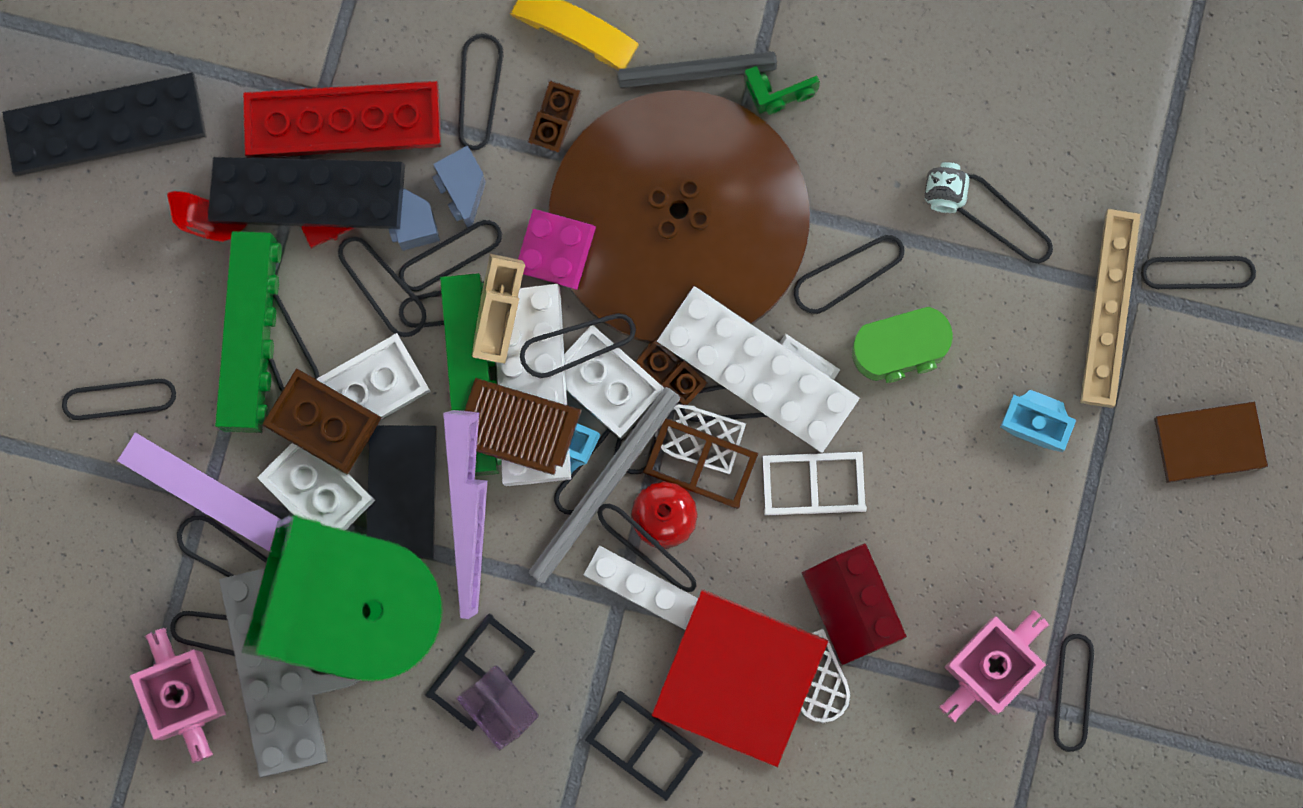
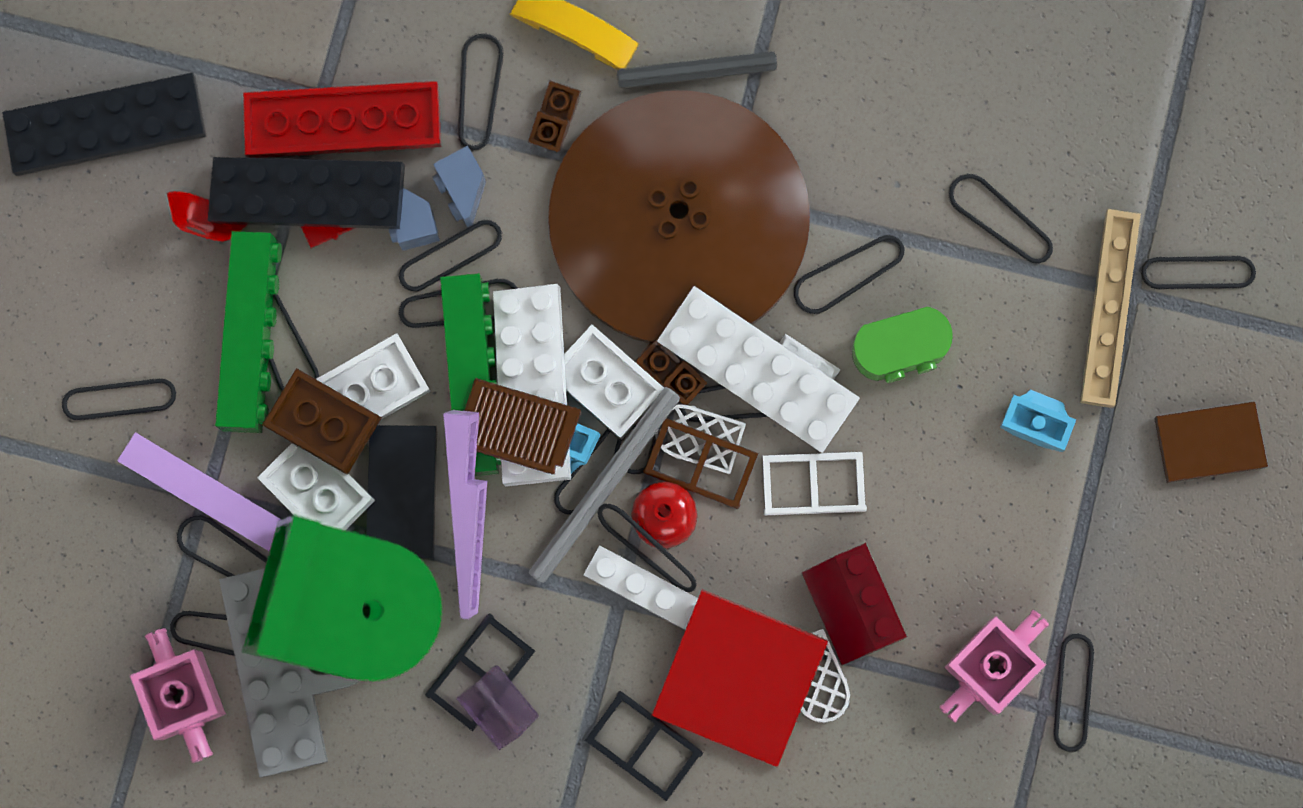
(394, 276): black piece -> none
(497, 308): tan slope -> none
(556, 248): dark pink plate -> none
(573, 328): black piece -> none
(760, 87): green bracket -> none
(946, 188): head -> none

